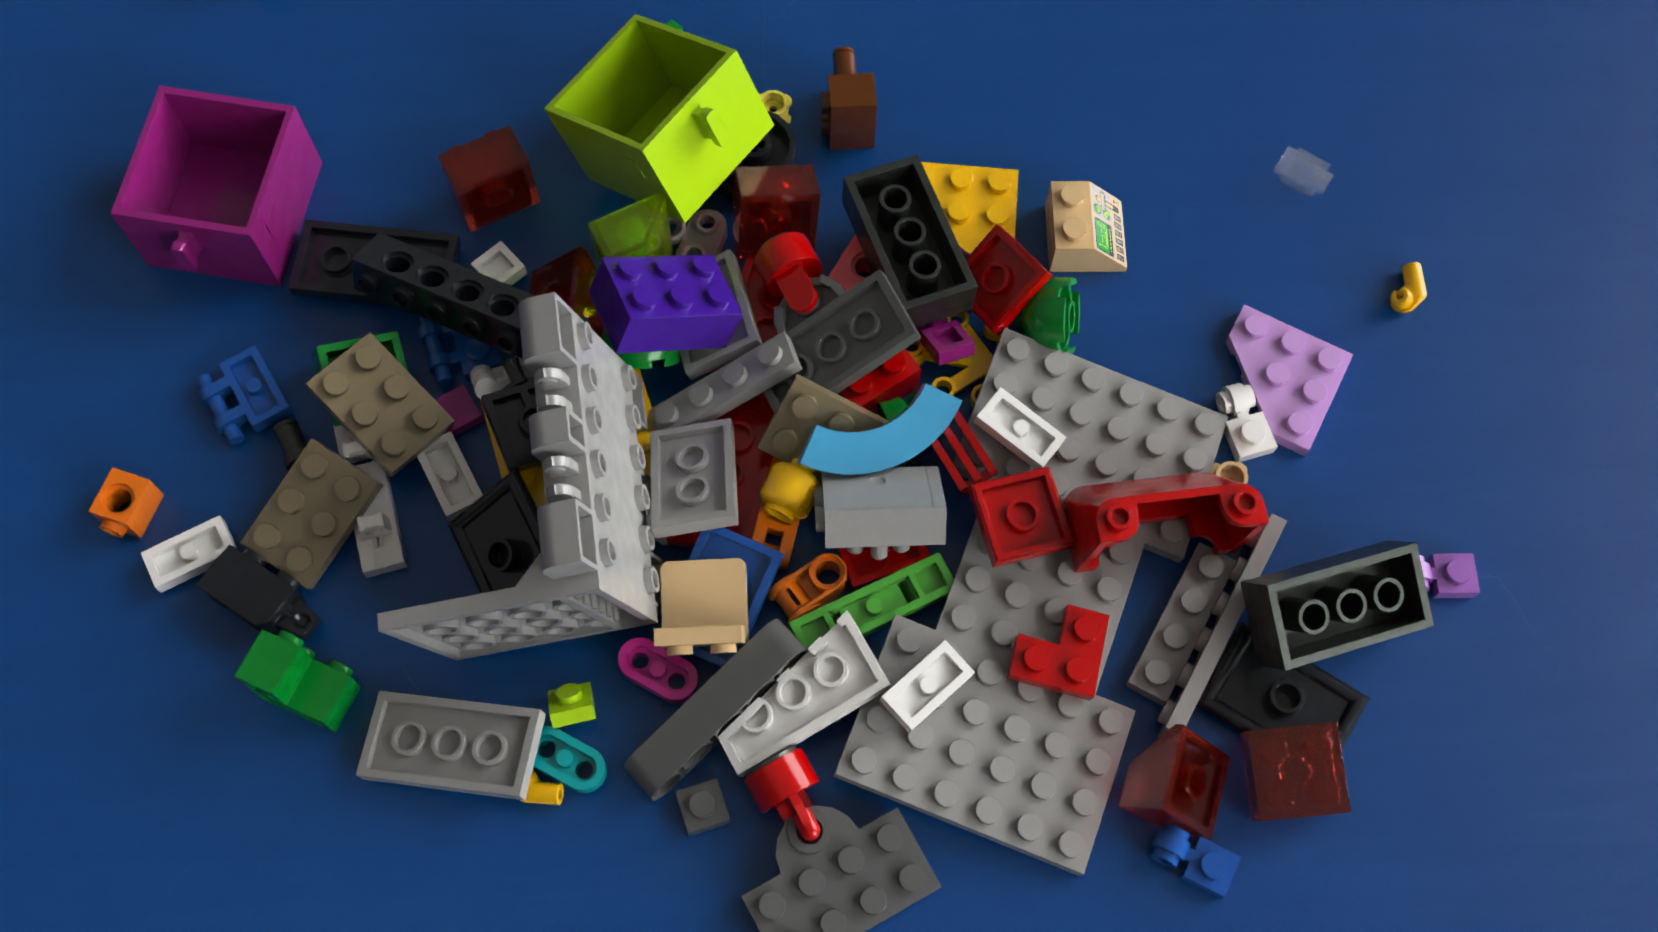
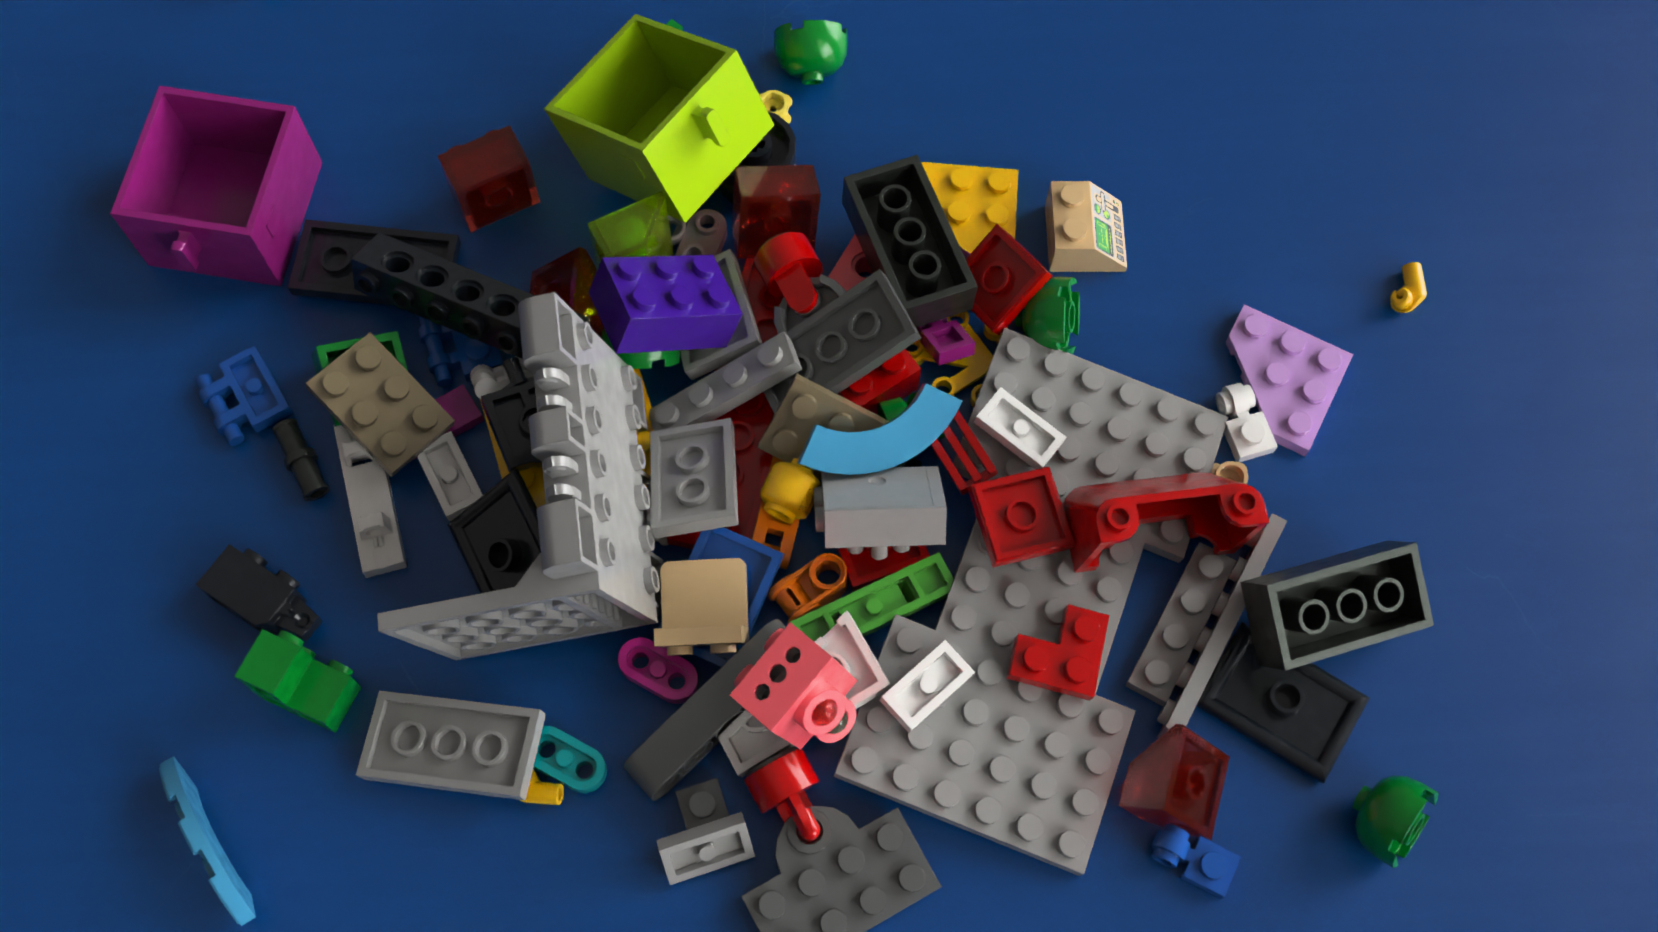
(117, 490): orange brick -> none
(187, 553): white plate -> none
(204, 842): none -> dark azure tile
(311, 513): dark tan plate -> none
(500, 265): white plate -> none
(571, 704): lime plate -> none
(705, 848): none -> light grey plate
(797, 690): none -> coral piece
(811, 50): none -> green cylinder
(849, 104): reddish brown brick -> none
(1295, 772): clear red brick -> none
(1303, 171): clear brick -> none
(1392, 816): none -> green cylinder
(1451, 575): medium lavender plate -> none

